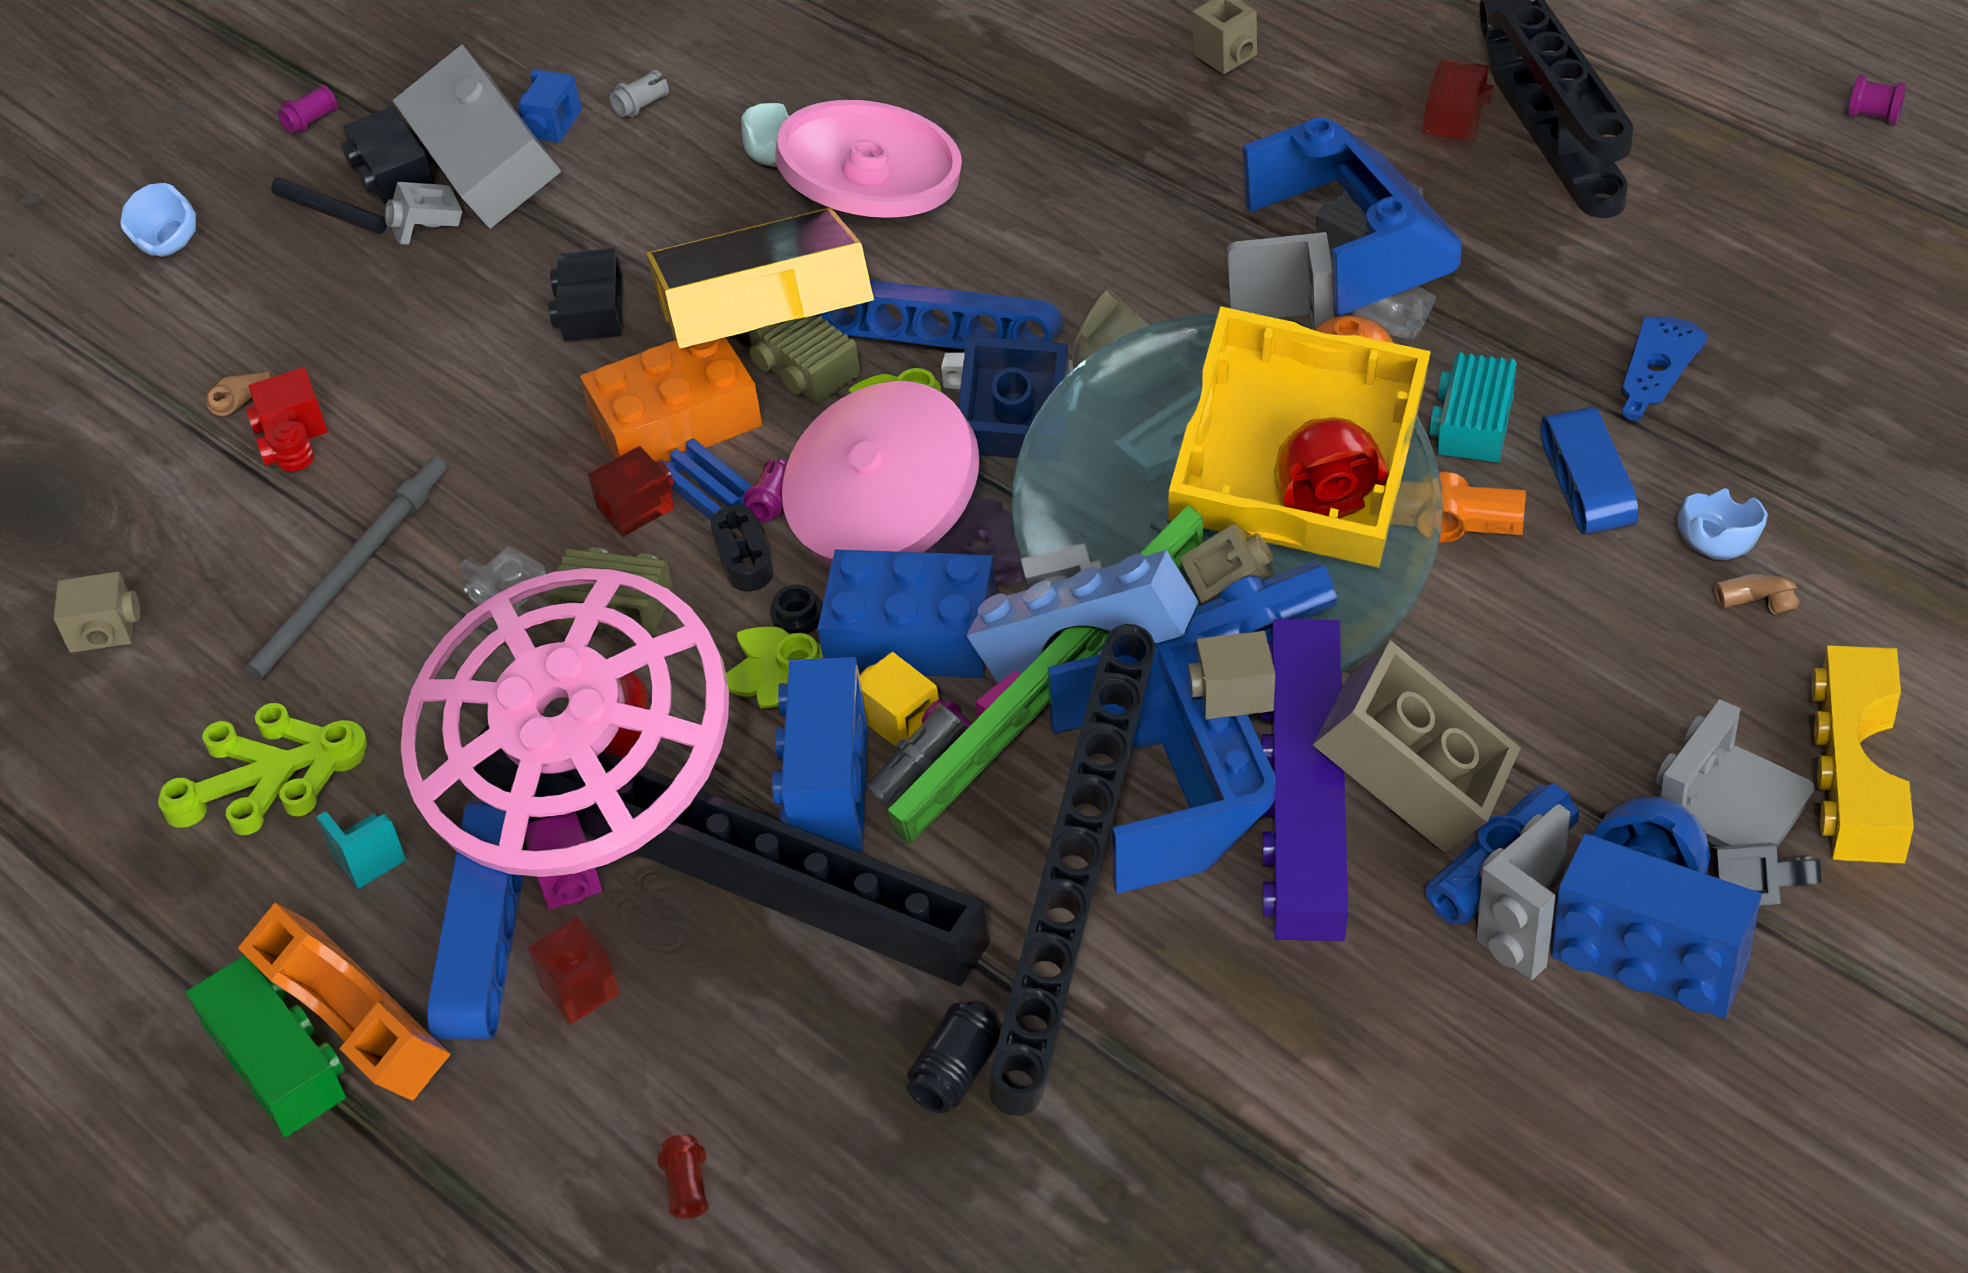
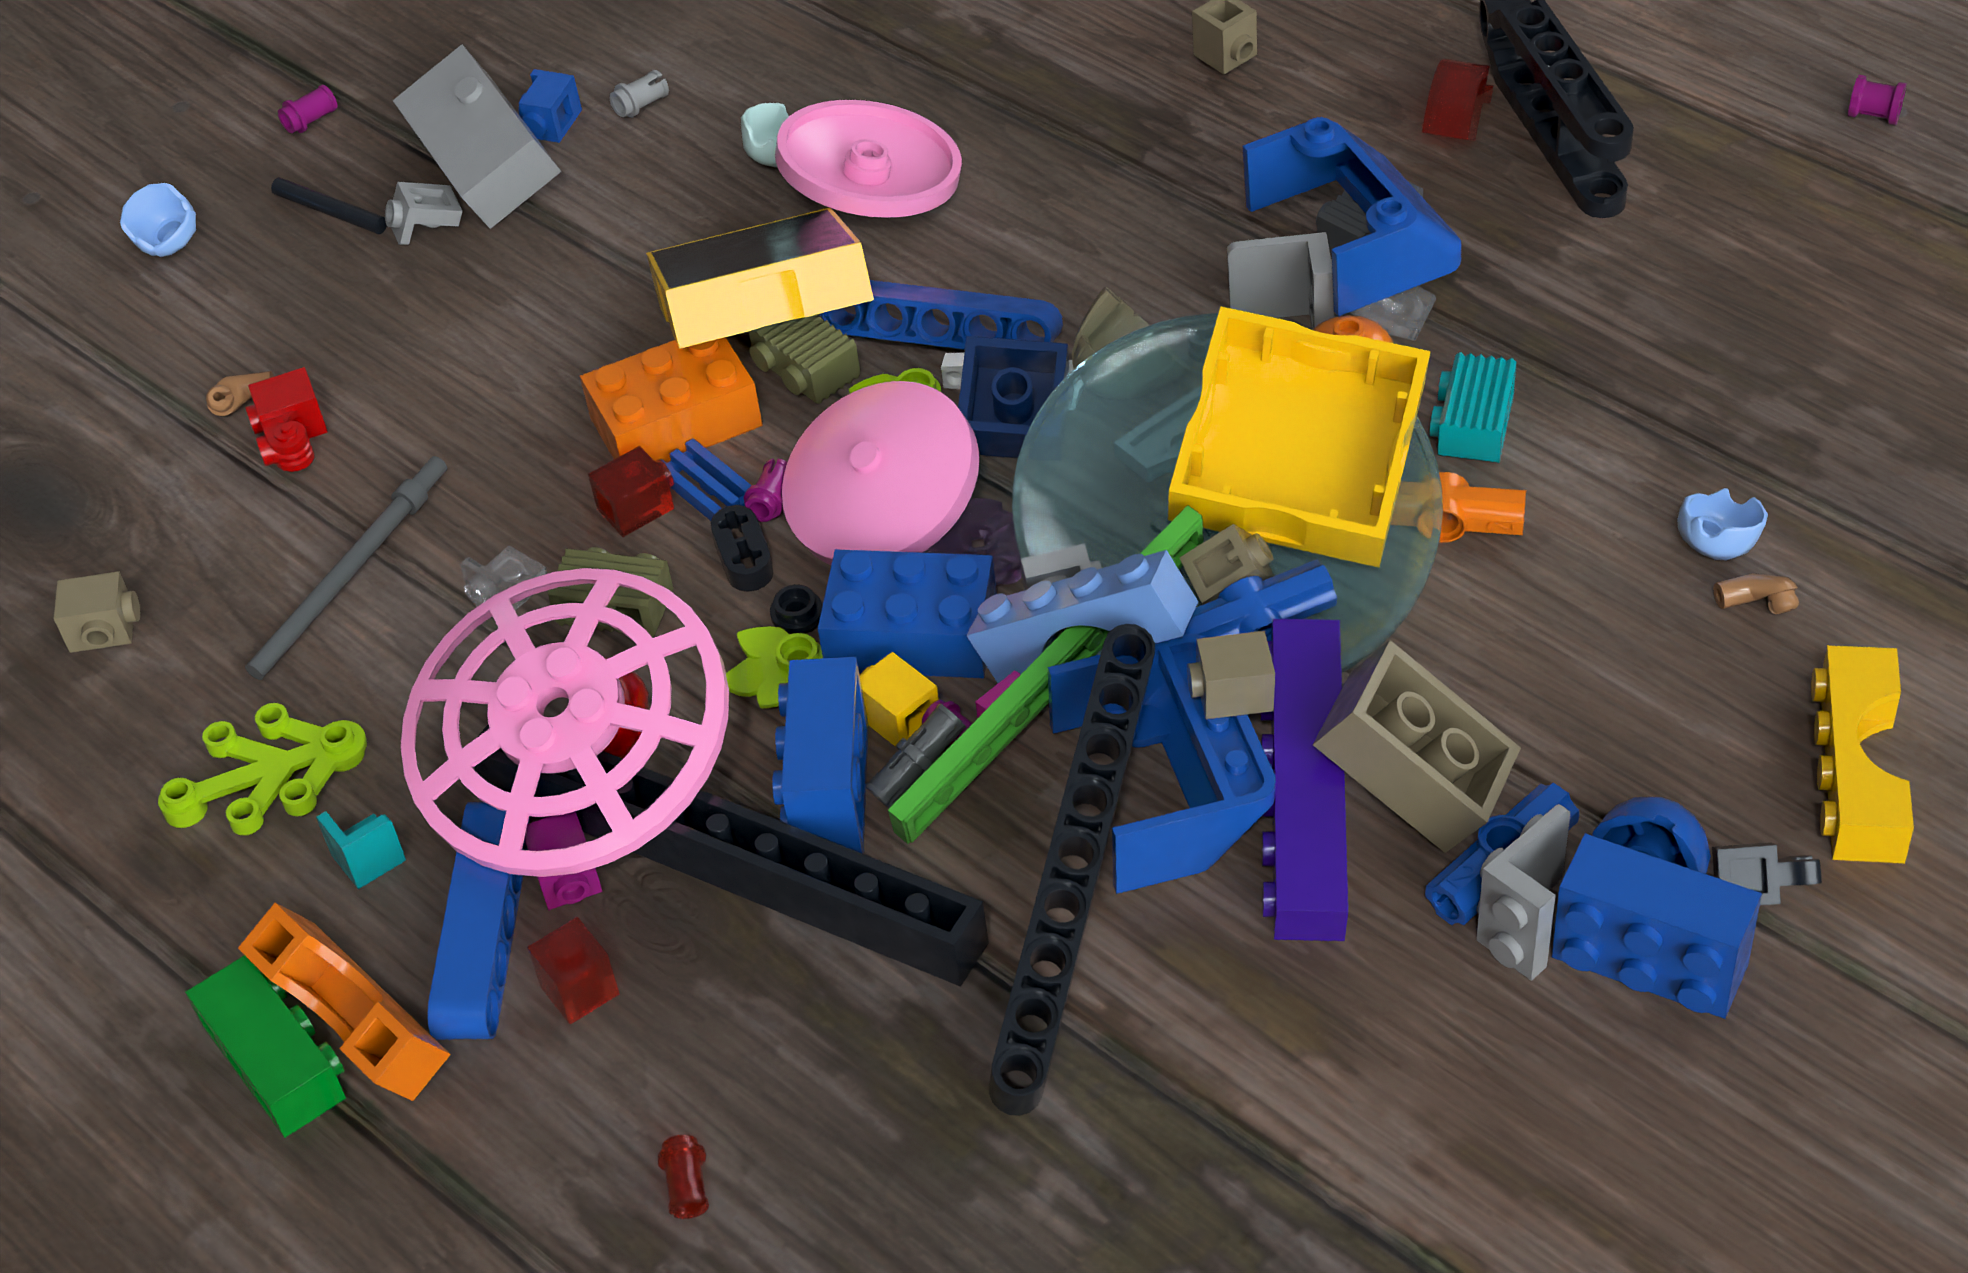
(384, 153): black brick -> none
(587, 294): black brick -> none
(953, 1057): black head -> none
(1328, 467): red cylinder -> none
(1589, 470): blue beam -> none
(1661, 343): blue piece -> none
(1729, 788): light grey bracket -> none

